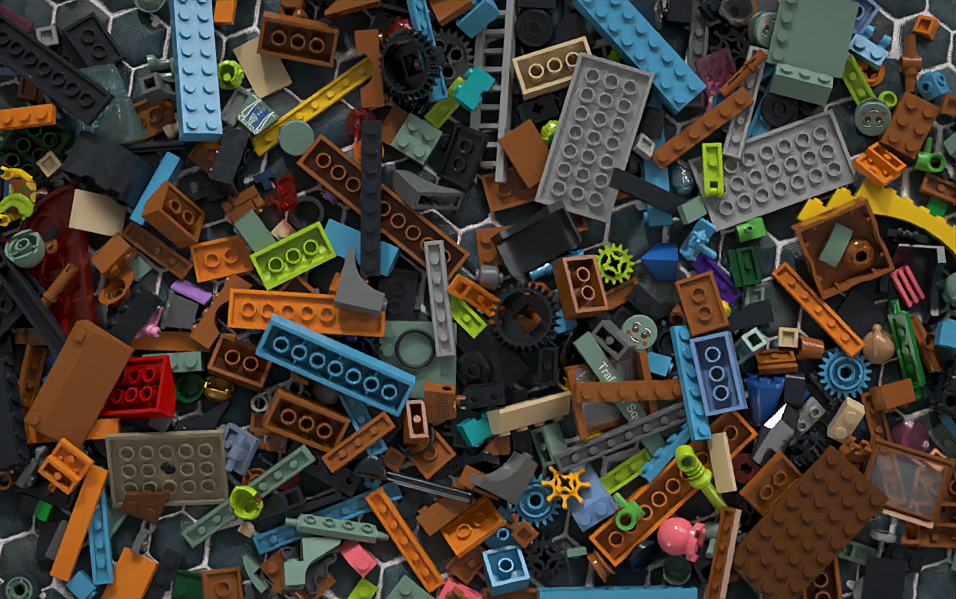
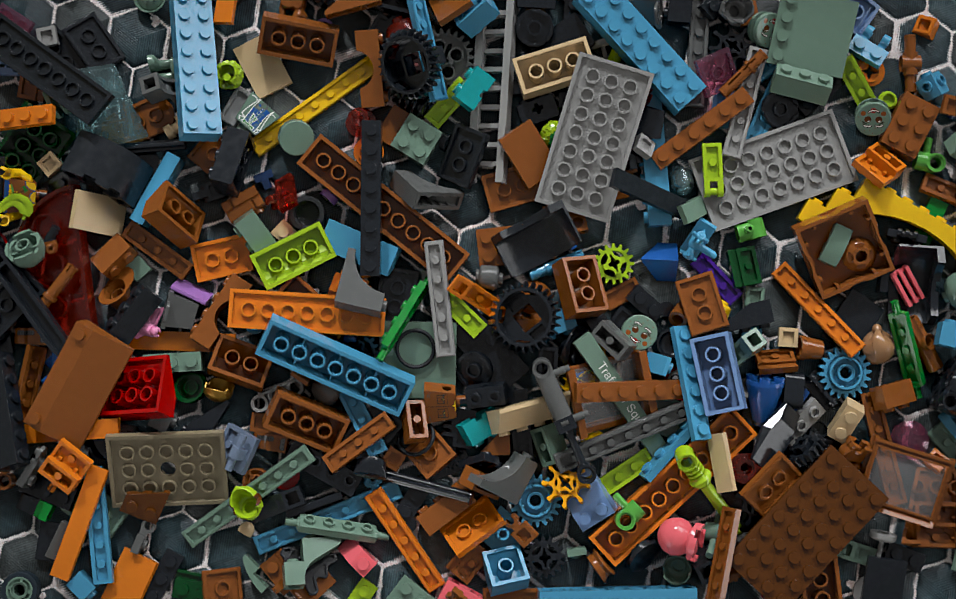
(399, 323): none -> green plate
(561, 413): none -> dark grey piece

